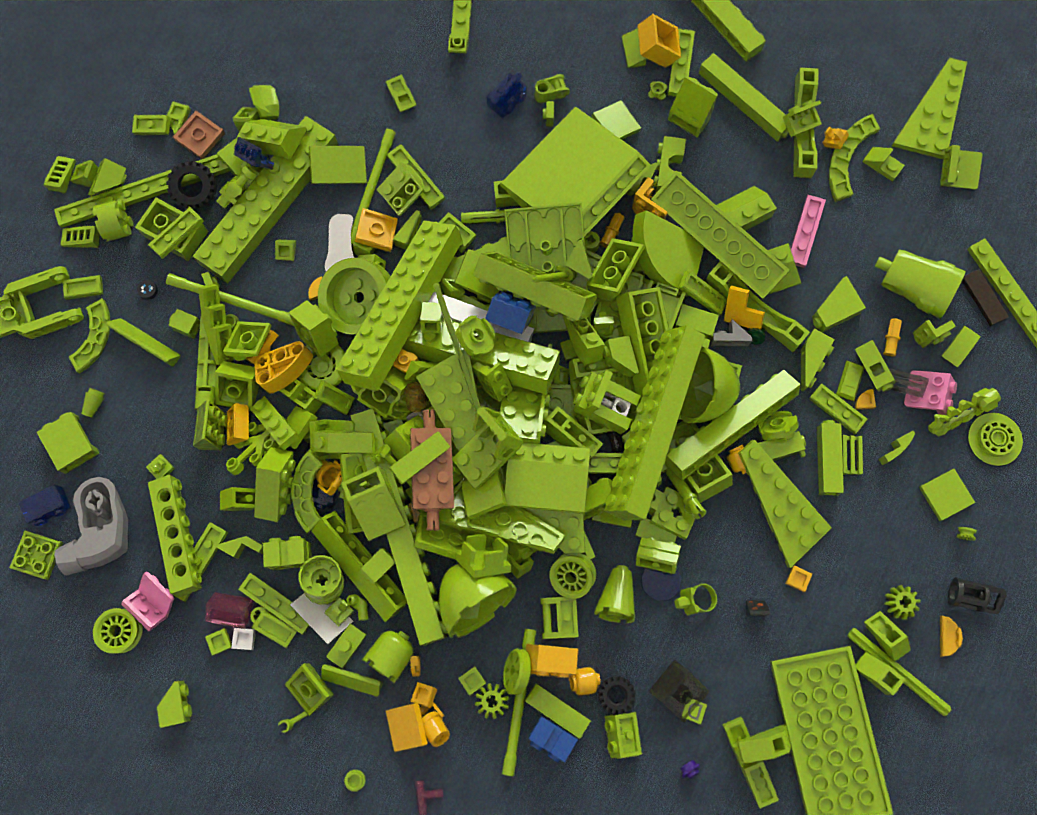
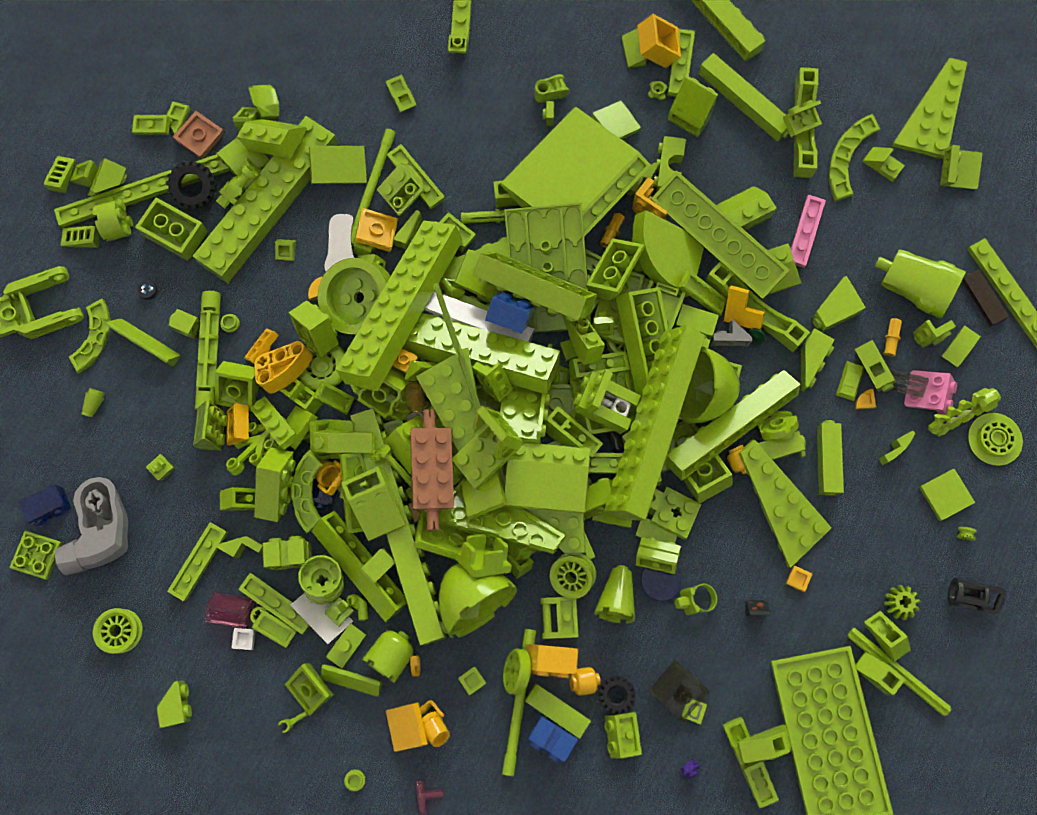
(67, 442): lime panel -> none
(82, 287): lime tile -> none
(150, 602): bright pink bracket -> none
(166, 528): lime brick -> none
(176, 232): lime tile -> none
(183, 283): lime piece -> none
(208, 279): lime plate -> none
(214, 321): lime slope -> none
(219, 641): lime plate -> none
(246, 340): lime slope -> none
(252, 154): clear blue bracket -> none
(419, 457): lime tile -> none
(424, 695): yellow tile -> none
(431, 318): lime brick -> none
(467, 340): lime plate -> none
(485, 704): lime gear -> none
(507, 94): clear blue brick -> none
(565, 274): lime piece -> none
(579, 260): lime slope -> none
(592, 246): lime wheel -> none
(620, 355): lime slope -> none
(689, 498): lime pin -> none
(835, 138): yellow tile -> none
(838, 409): lime tile -> none
(859, 454): lime tile -> none
(950, 636): yellow tile -> none

